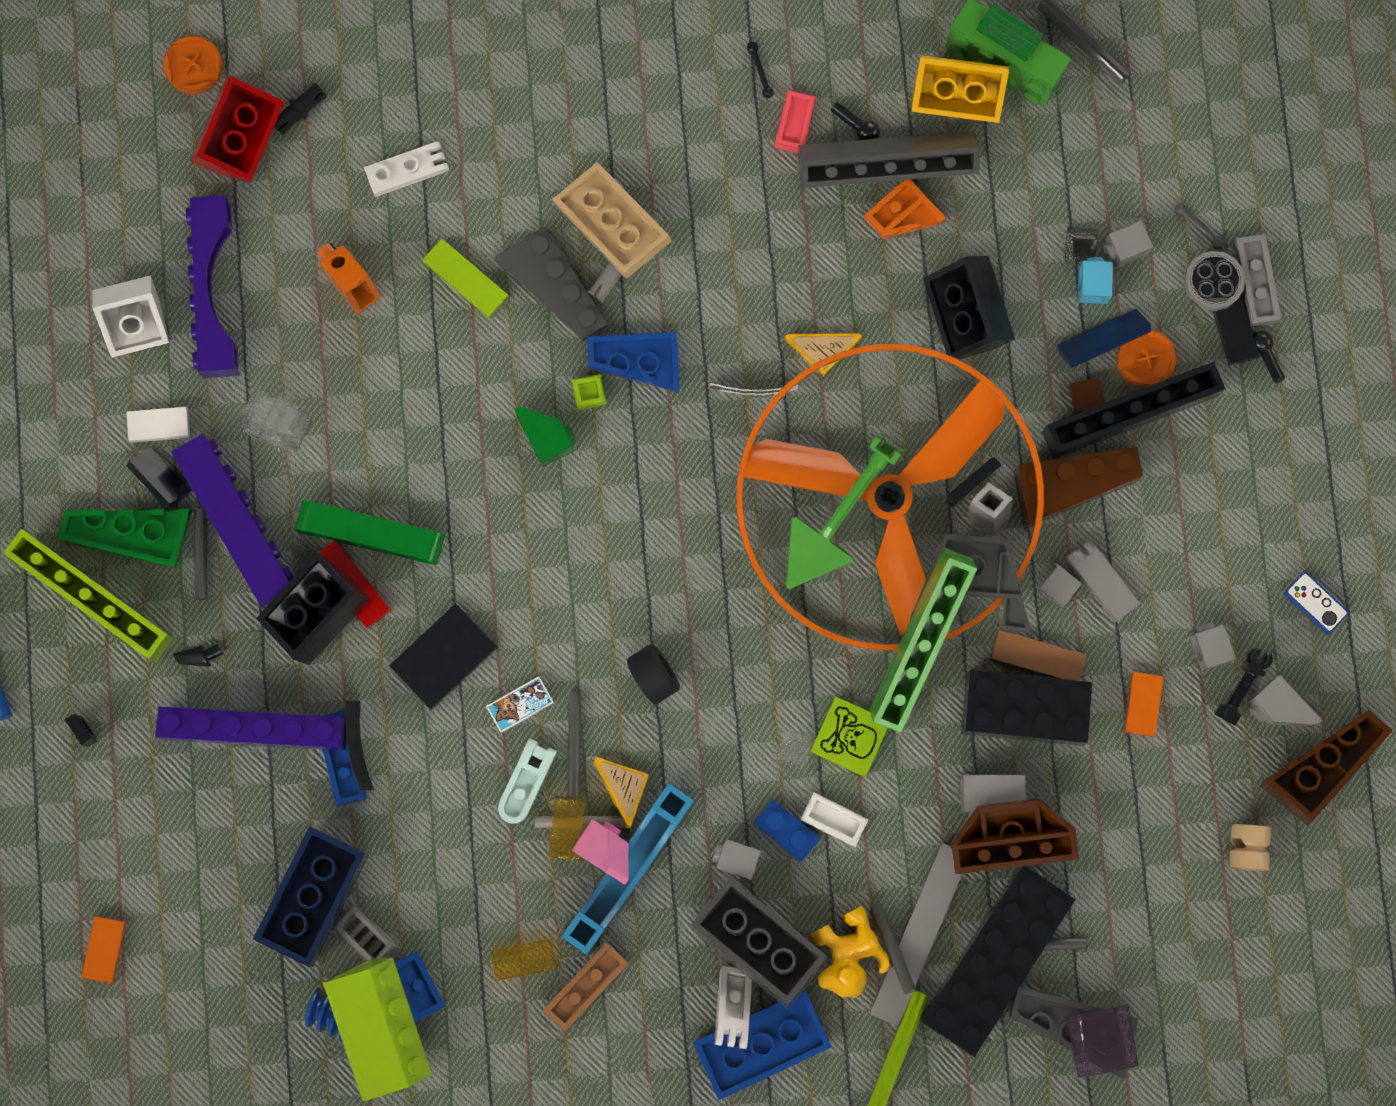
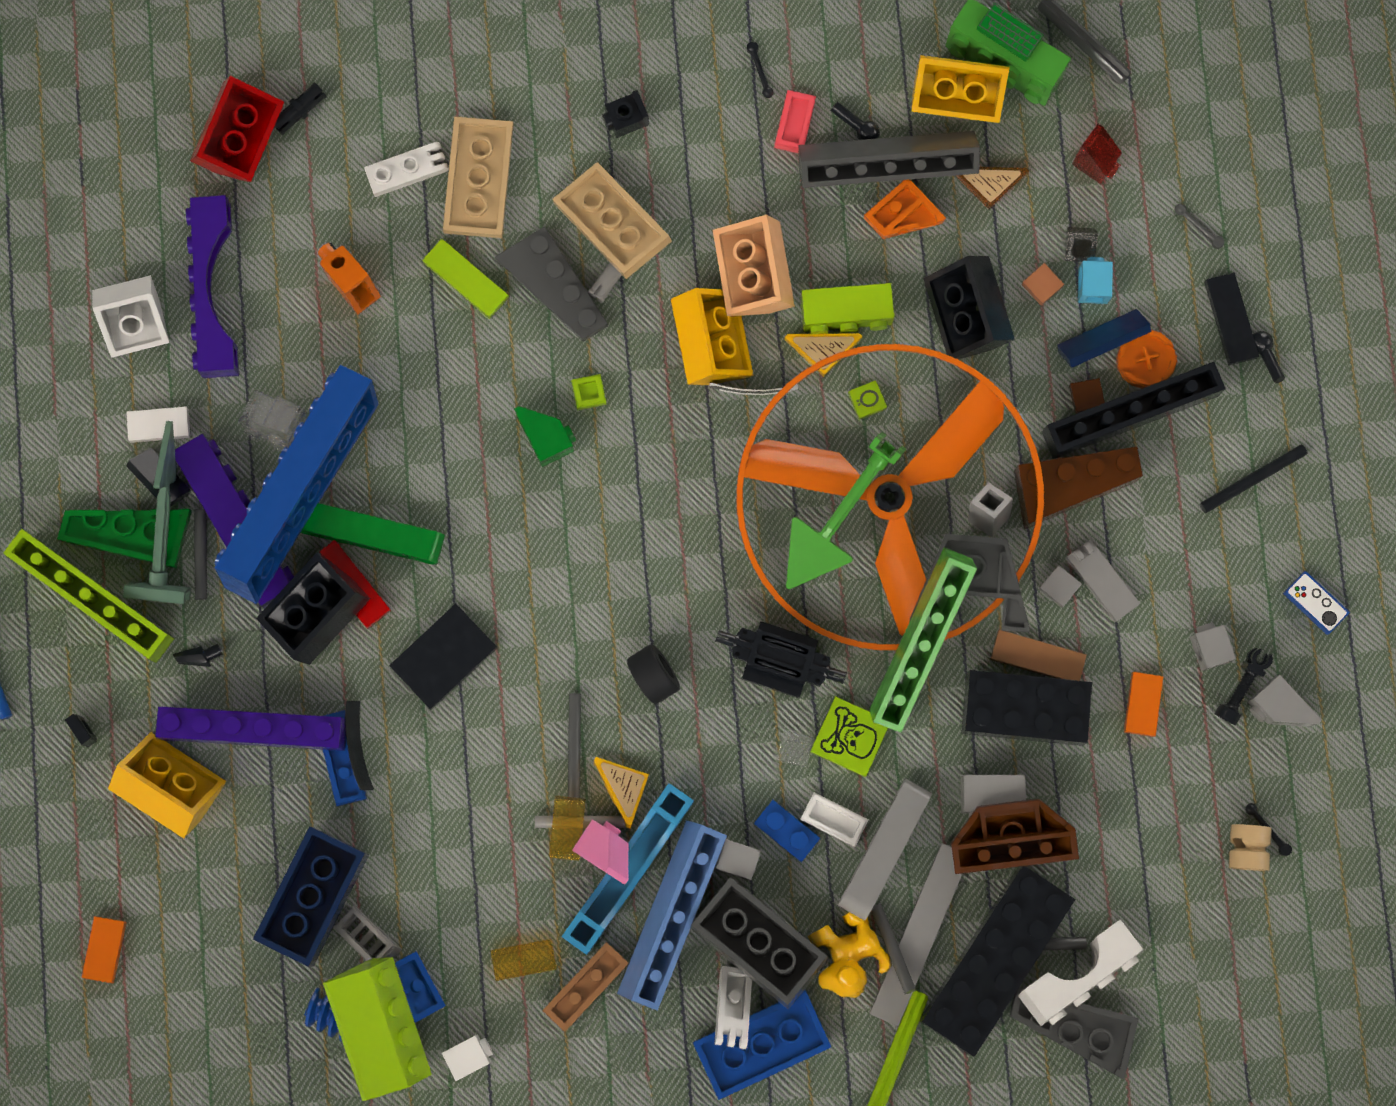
(157, 587): none -> sand green piece
(166, 784): none -> yellow slope
(193, 65): orange tile -> none
(296, 484): none -> blue brick
(468, 1056): none -> white brick
(478, 177): none -> tan plate
(519, 704): tile -> none
(525, 783): light aqua plate -> none
(626, 124): none -> black brick
(637, 357): blue wing -> none
(672, 915): none -> medium blue brick
(709, 340): none -> yellow slope
(753, 267): none -> light nougat slope
(780, 659): none -> black piece
(847, 308): none -> lime brick
(867, 400): none -> lime tile
(884, 849): none -> light grey beam
(973, 482): black tile -> none
(993, 182): none -> tile
(1042, 284): none -> nougat tile
(1051, 995): none -> white arch
(1098, 155): none -> clear red slope
(1102, 1040): clear purple slope -> none
(1127, 244): light grey brick -> none
(1214, 280): tile -> none
(1253, 478): none -> black bar
(1259, 284): light grey plate -> none
(1284, 849): none -> black hinge
(1320, 773): reddish brown wedge -> none

